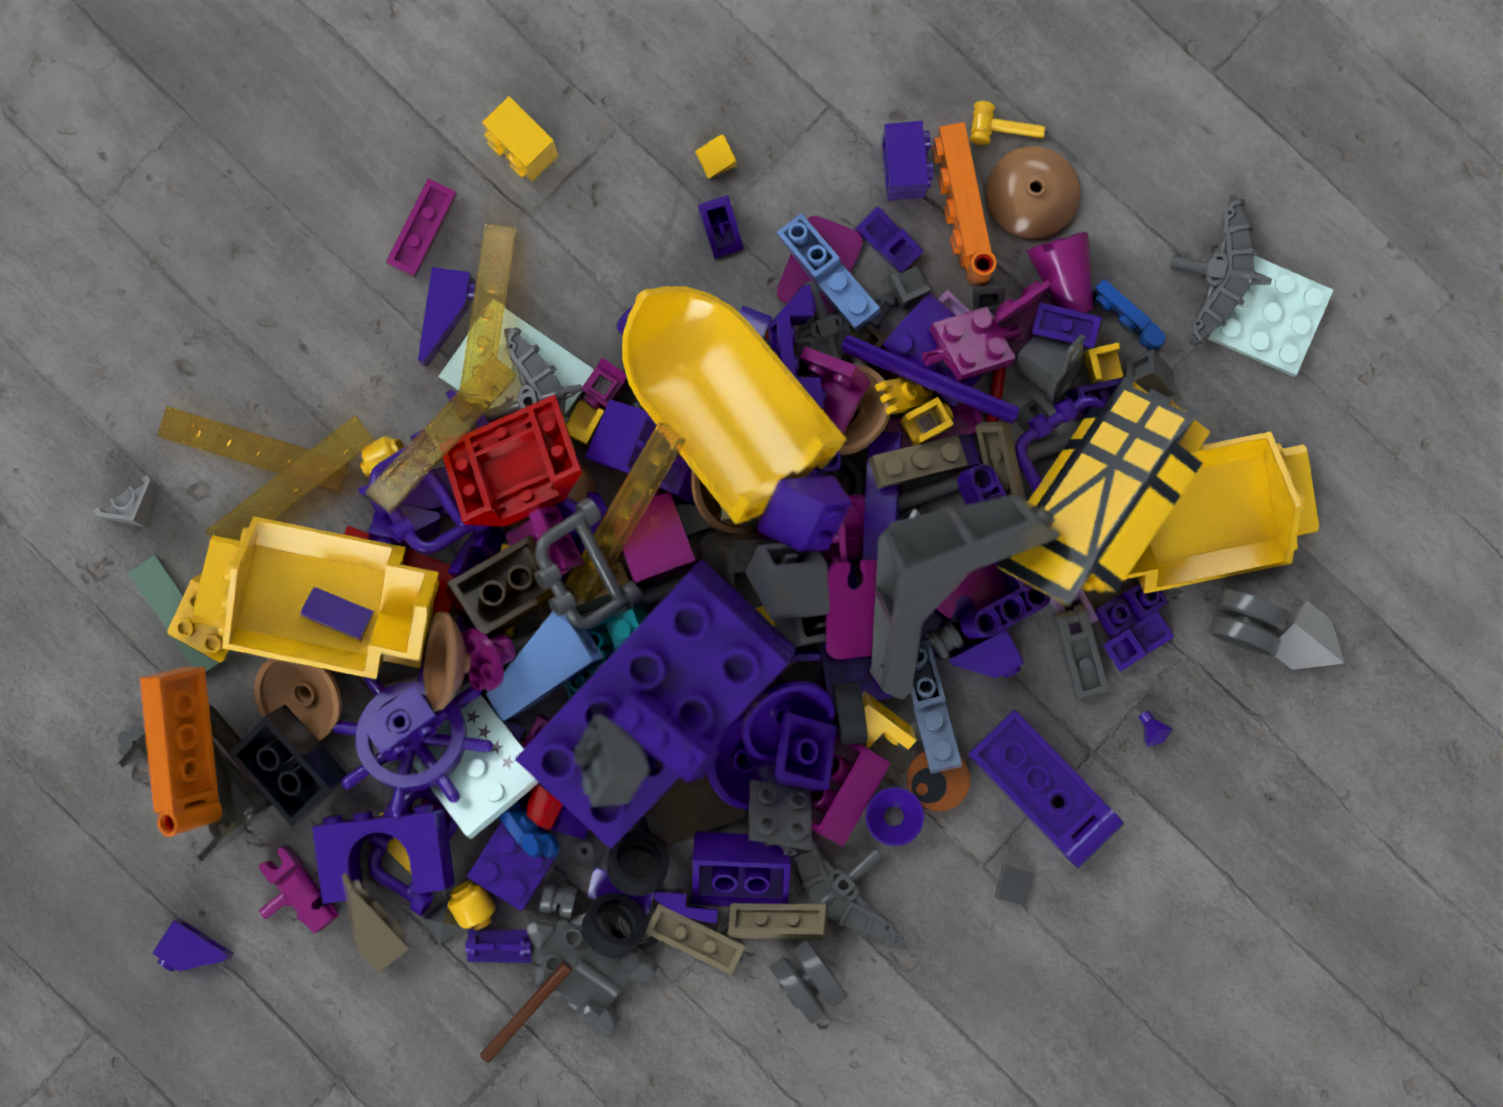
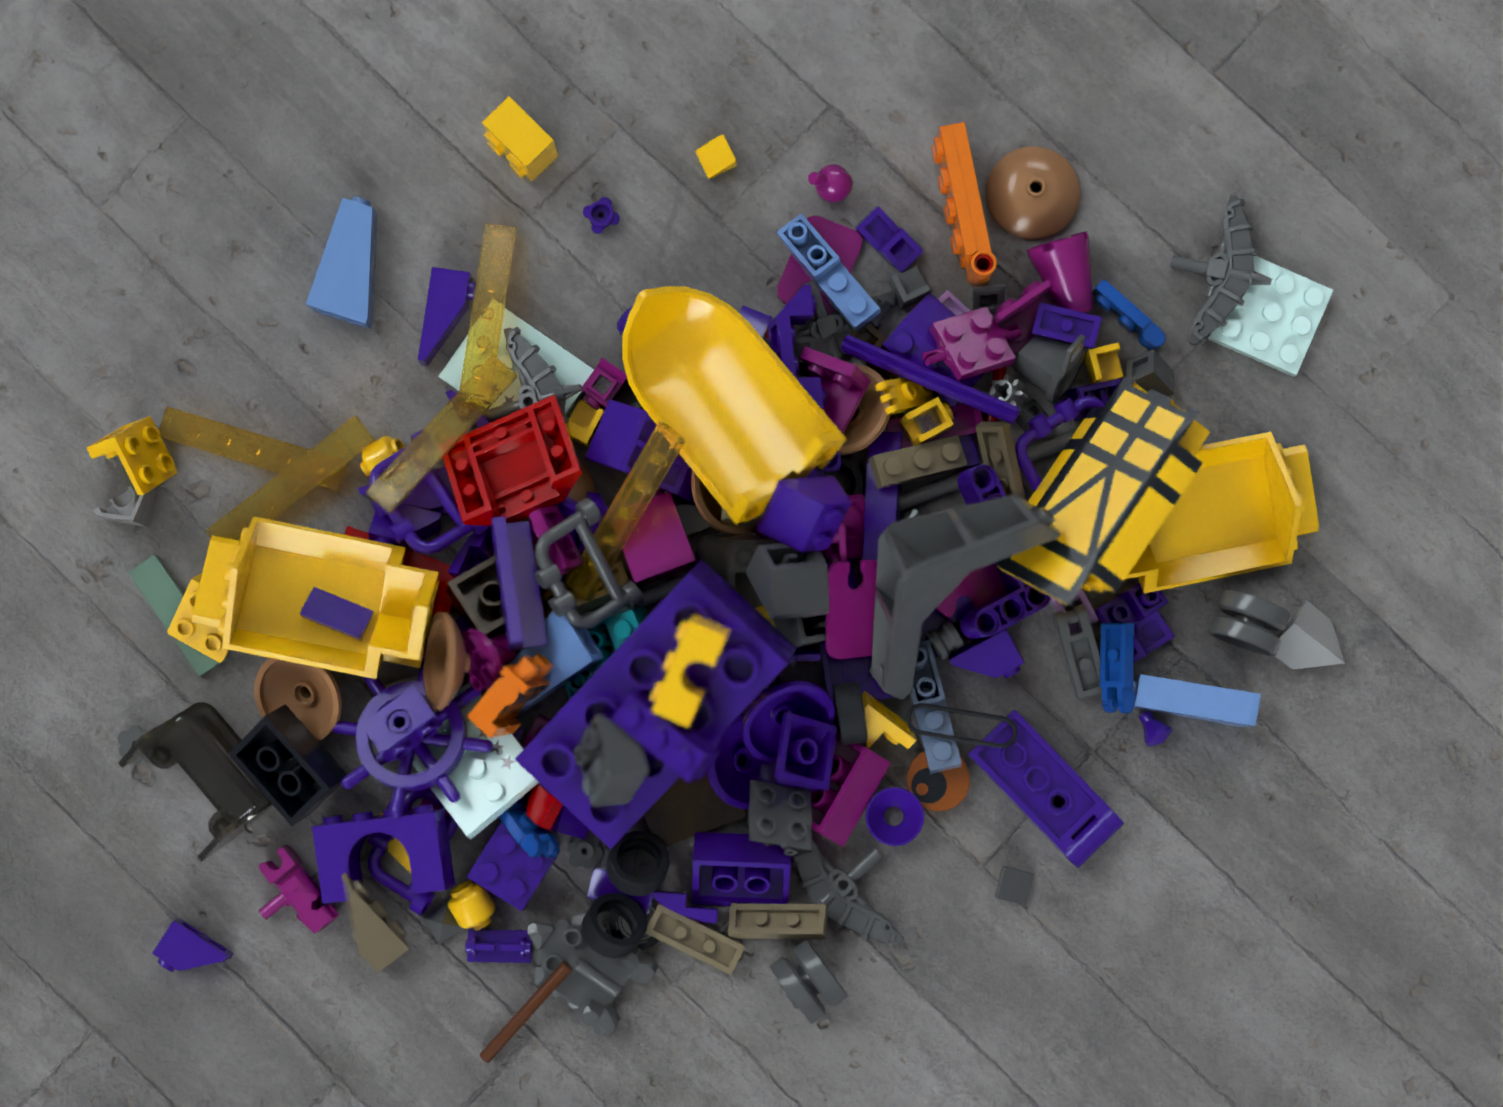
(140, 452): none -> yellow bracket
(180, 749): orange hinge -> none
(347, 267): none -> medium blue slope
(421, 228): magenta plate -> none
(509, 694): none -> orange hips
(518, 584): none -> dark purple panel
(558, 899): dark grey wheel -> none
(601, 206): none -> dark purple plate
(677, 696): none -> yellow arch
(720, 226): dark purple slope -> none
(832, 183): none -> magenta piece
(904, 160): dark purple brick -> none
(964, 712): none -> black piece
(984, 124): yellow piece -> none
(1007, 385): none -> light grey gear
(1117, 667): none -> blue hinge
(1196, 700): none -> medium blue slope

